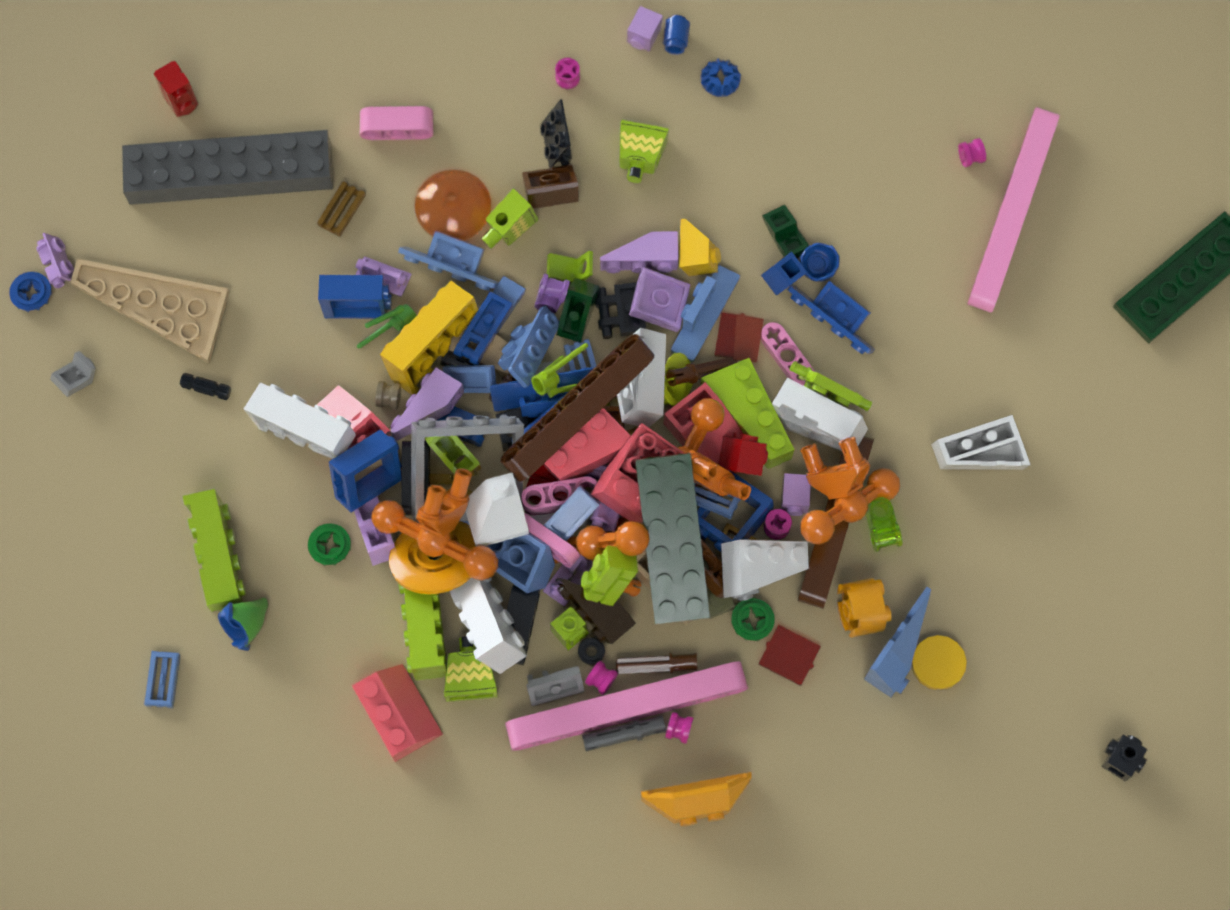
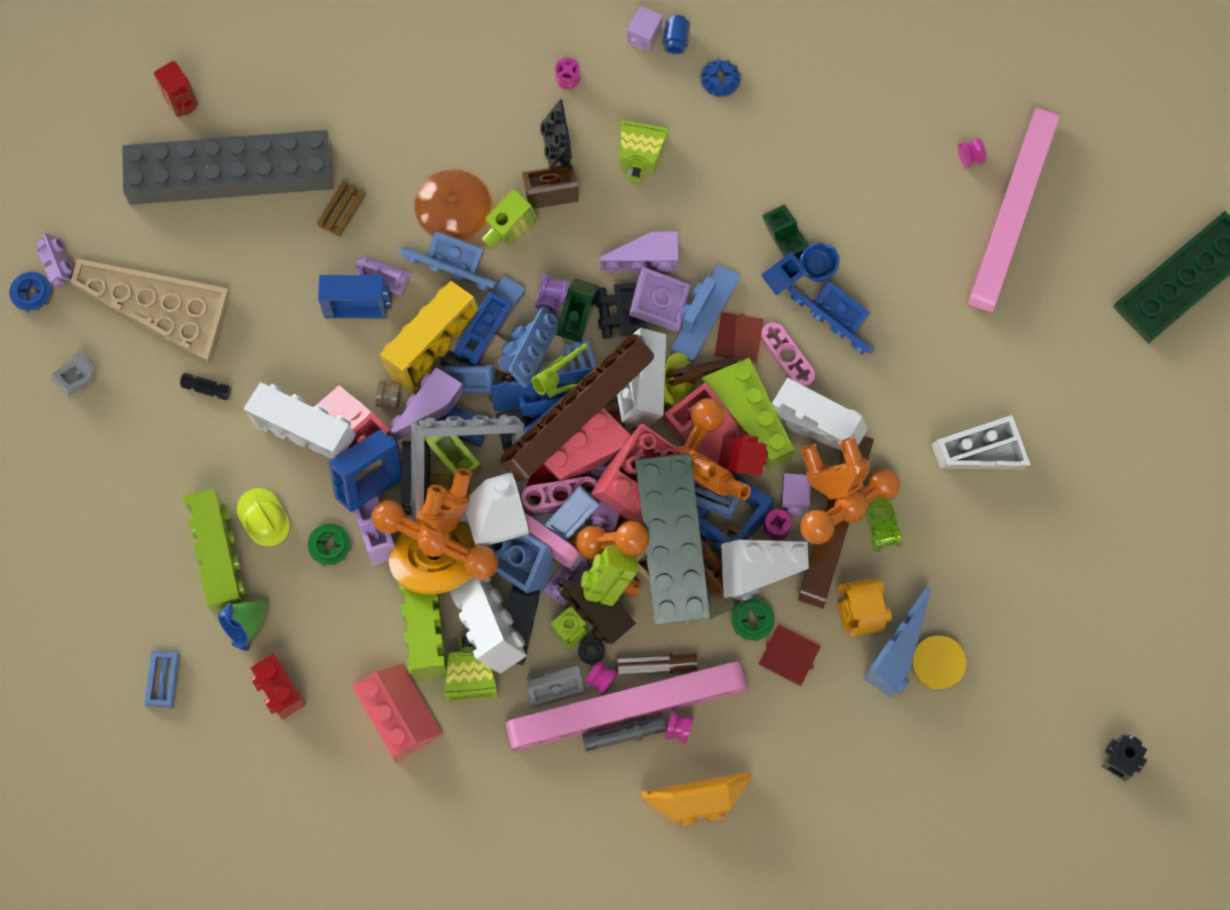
(263, 517): none -> neon yellow piece
(277, 686): none -> red brick
(396, 123): bright pink beam -> none
(400, 317): bright green plant -> none
(569, 268): lime bracket -> none
(697, 252): yellow slope -> none
(823, 385): lime plate -> none

